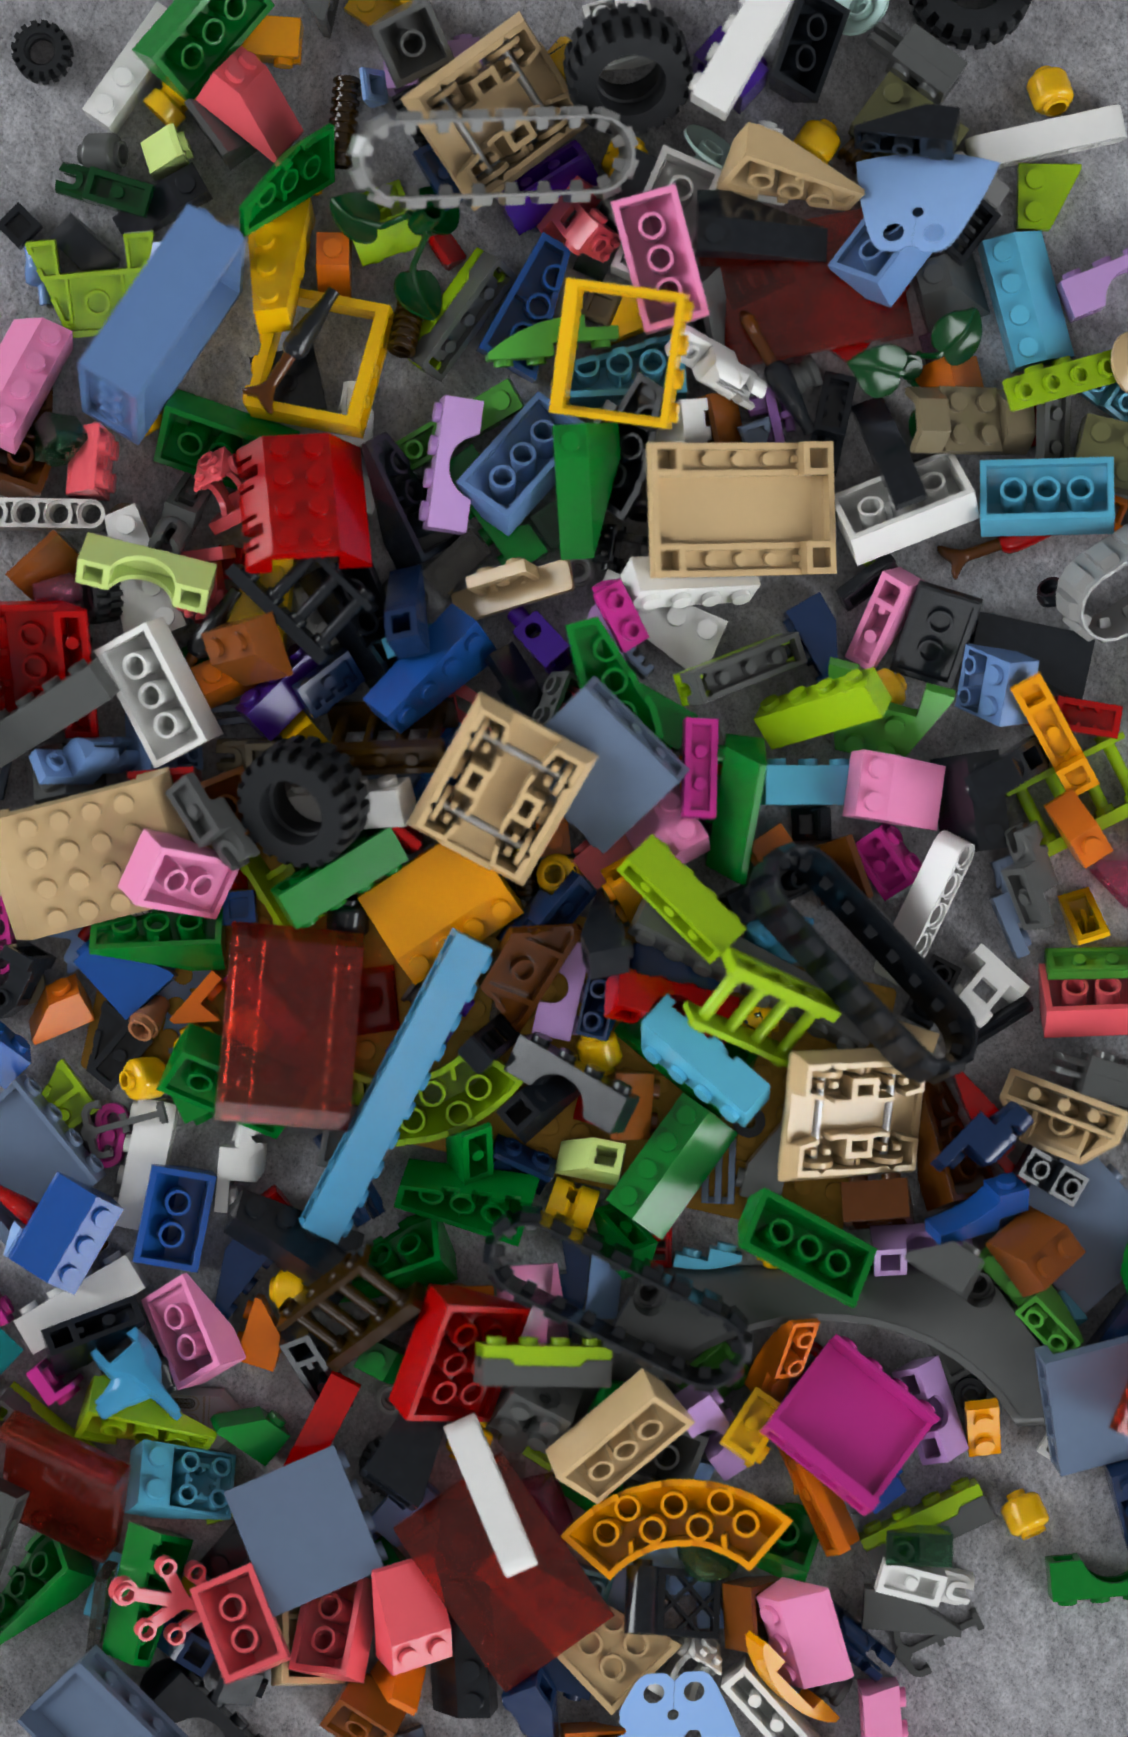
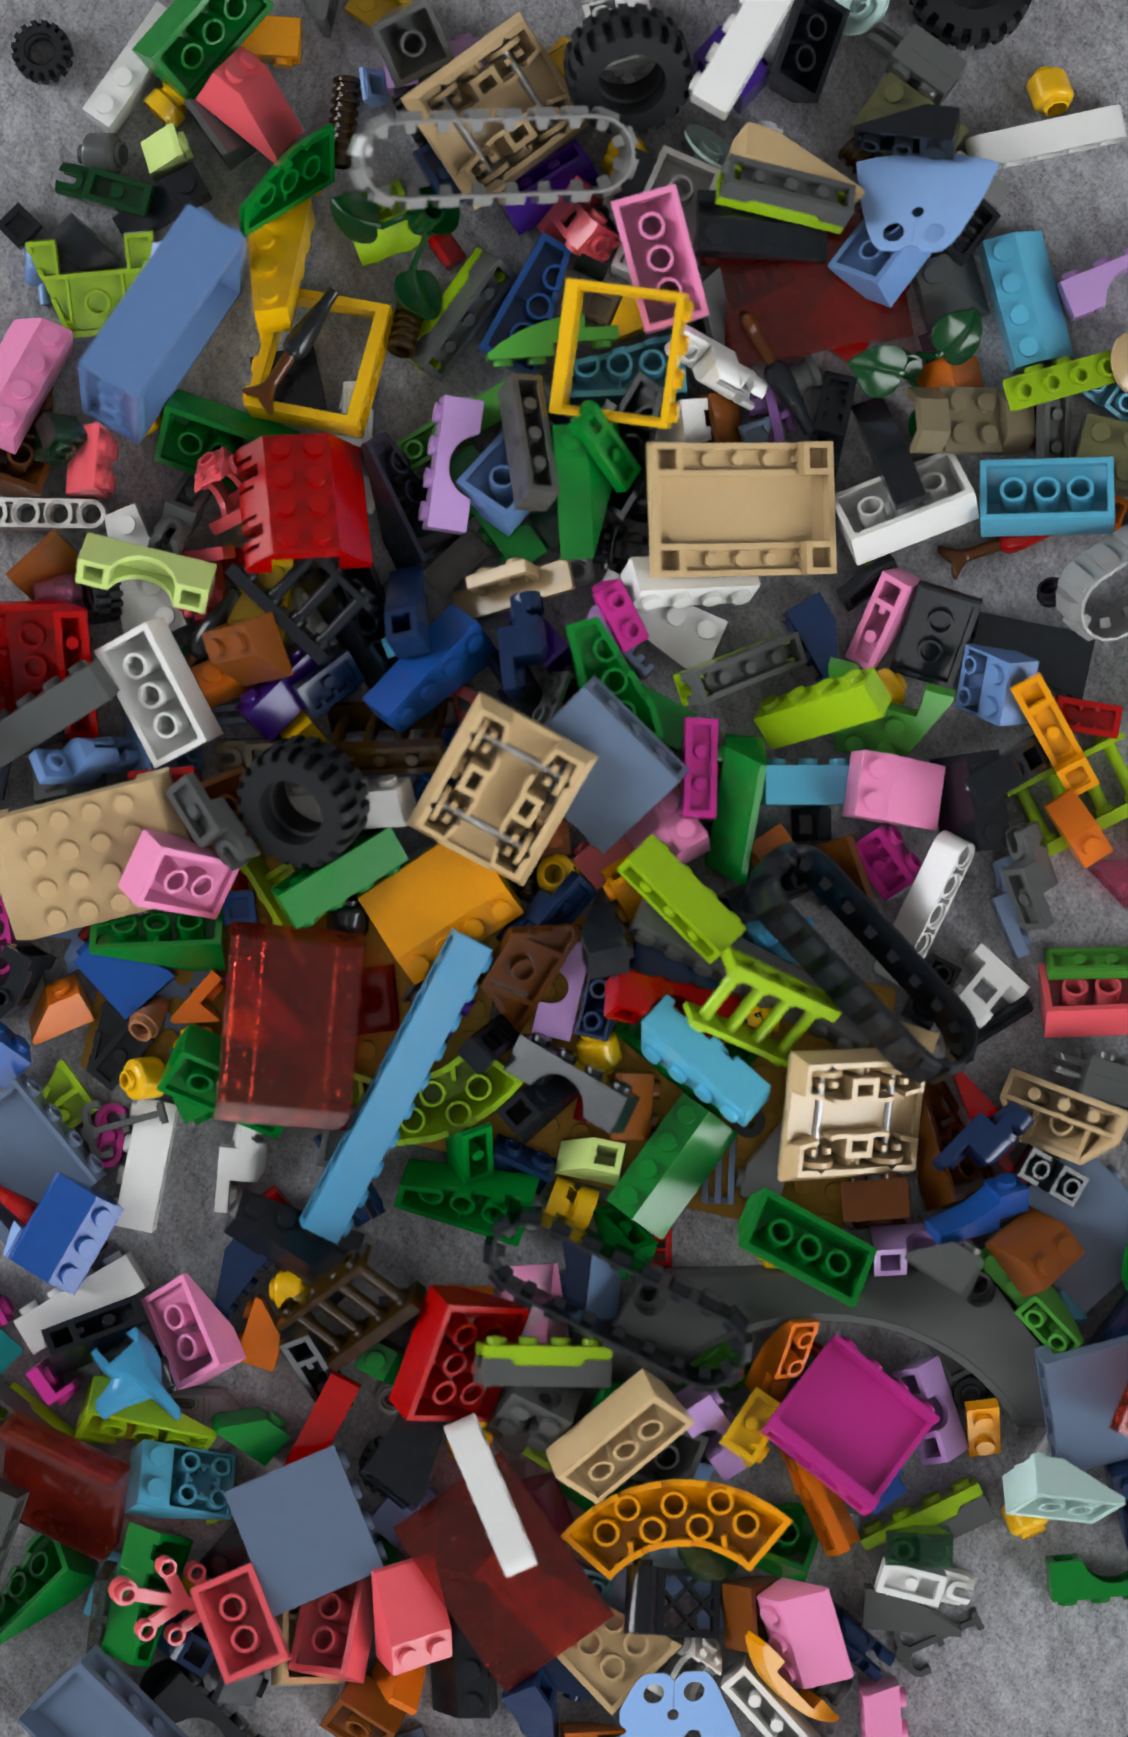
(174, 1217): blue slope -> none
(334, 262): orange slope -> none
(409, 838): red slope -> none
(412, 1253): green wedge -> none
(522, 641): none -> dark blue plate
(528, 442): none -> flat silver brick
(605, 446): none -> green plate
(717, 1257): medium azure slope -> none
(785, 194): none -> dark grey piece
(819, 139): yellow head -> none
(1042, 193): lime wing -> none
(1057, 1491): none -> light aqua slope
(1082, 917): yellow slope -> none

